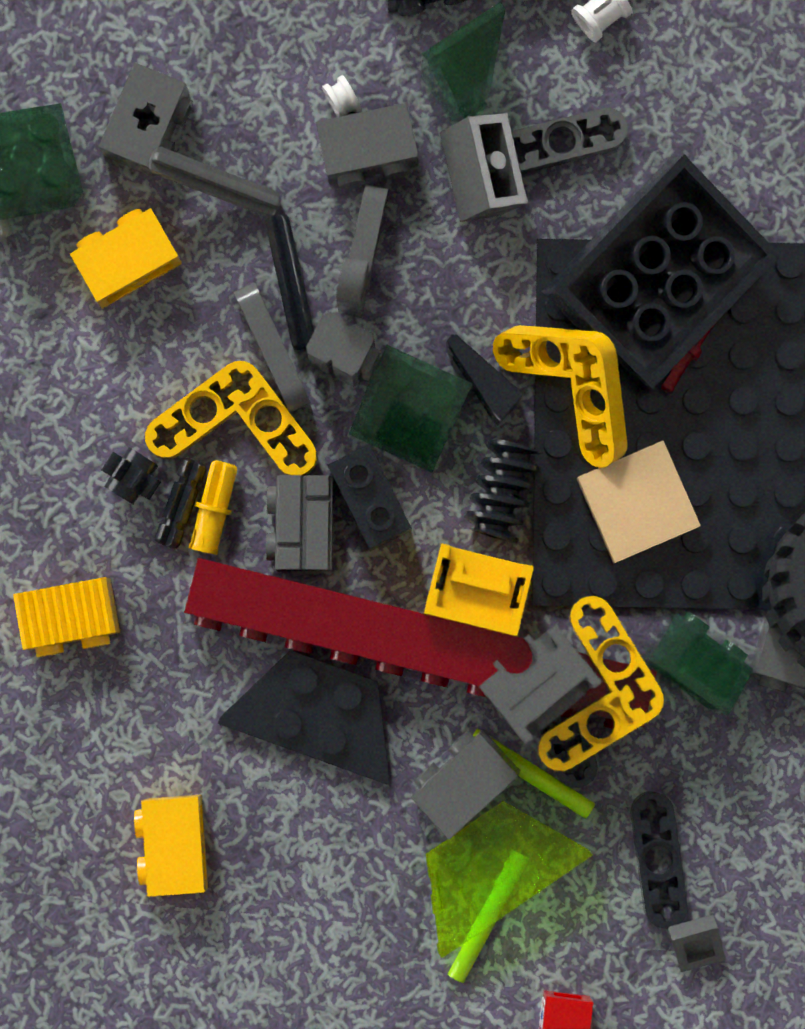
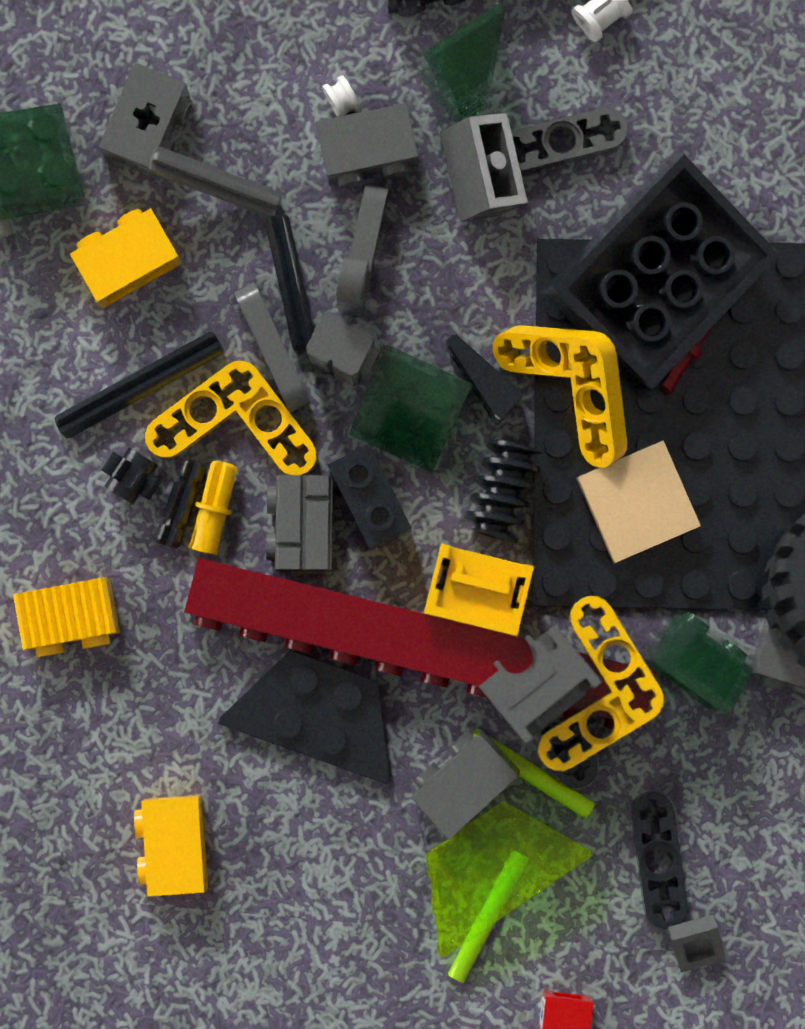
(138, 385): none -> black axle

